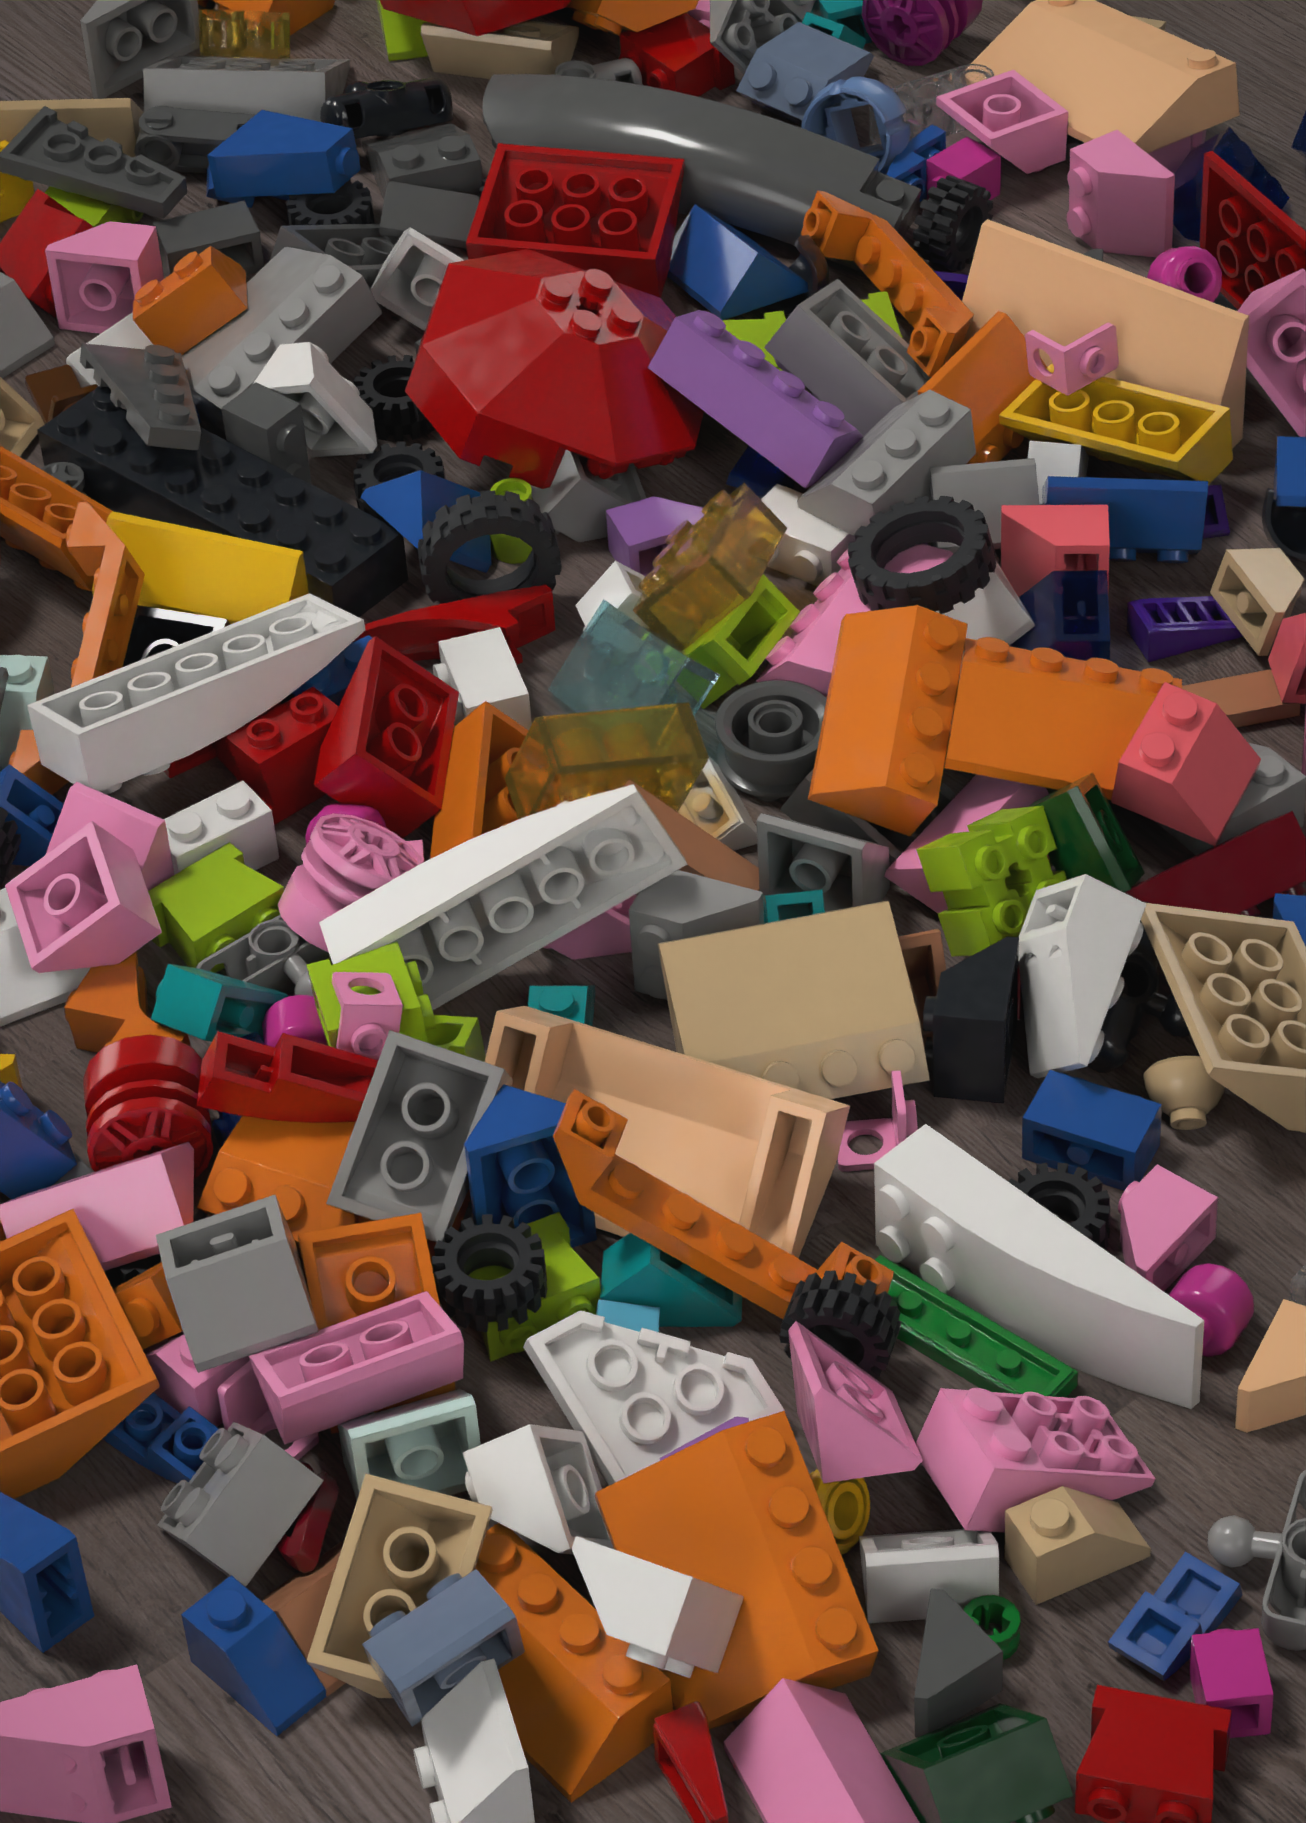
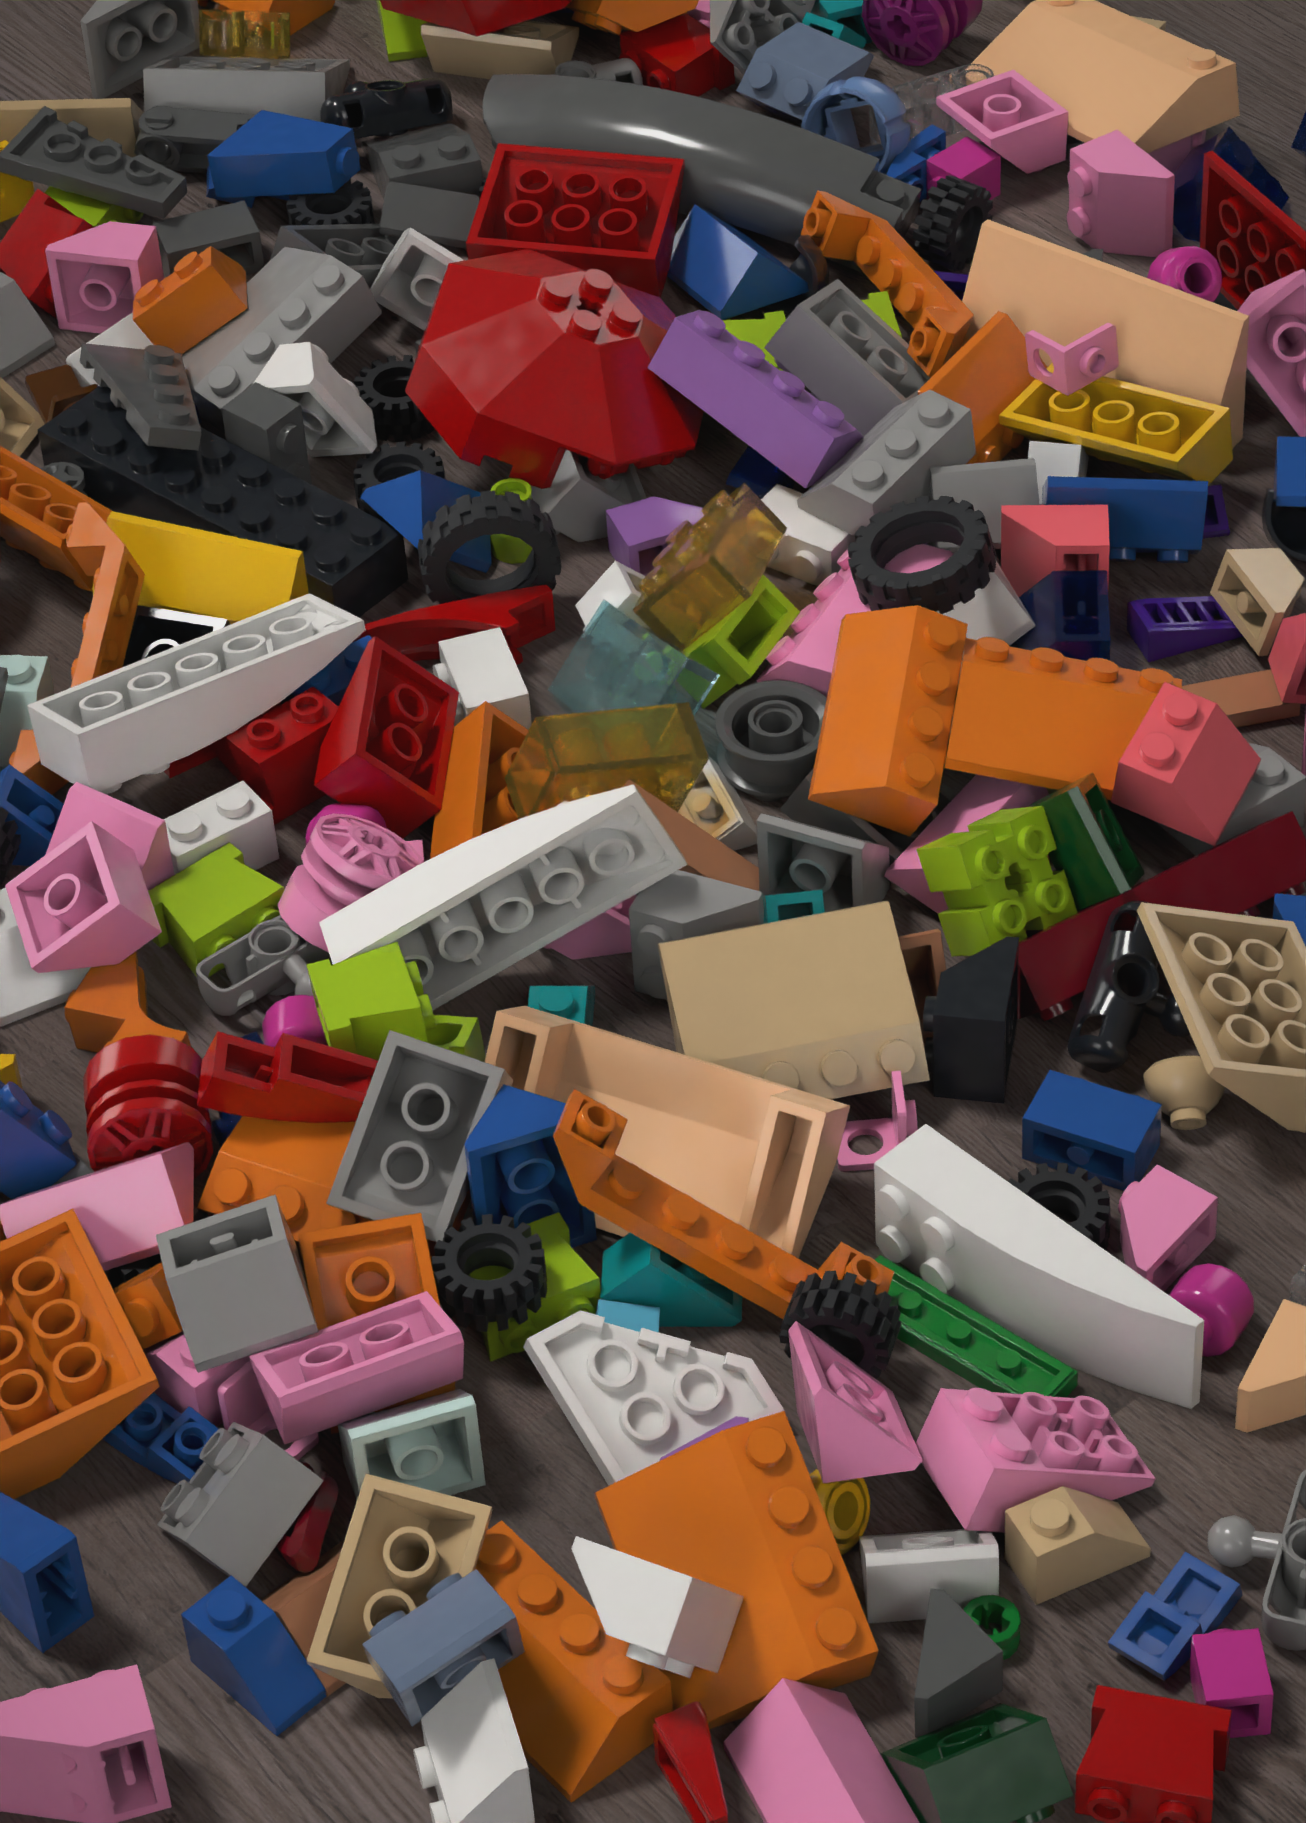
(210, 1002): teal slope -> none
(363, 1017): bright pink bracket -> none
(539, 1485): white slope -> none
(1073, 969): white slope -> none

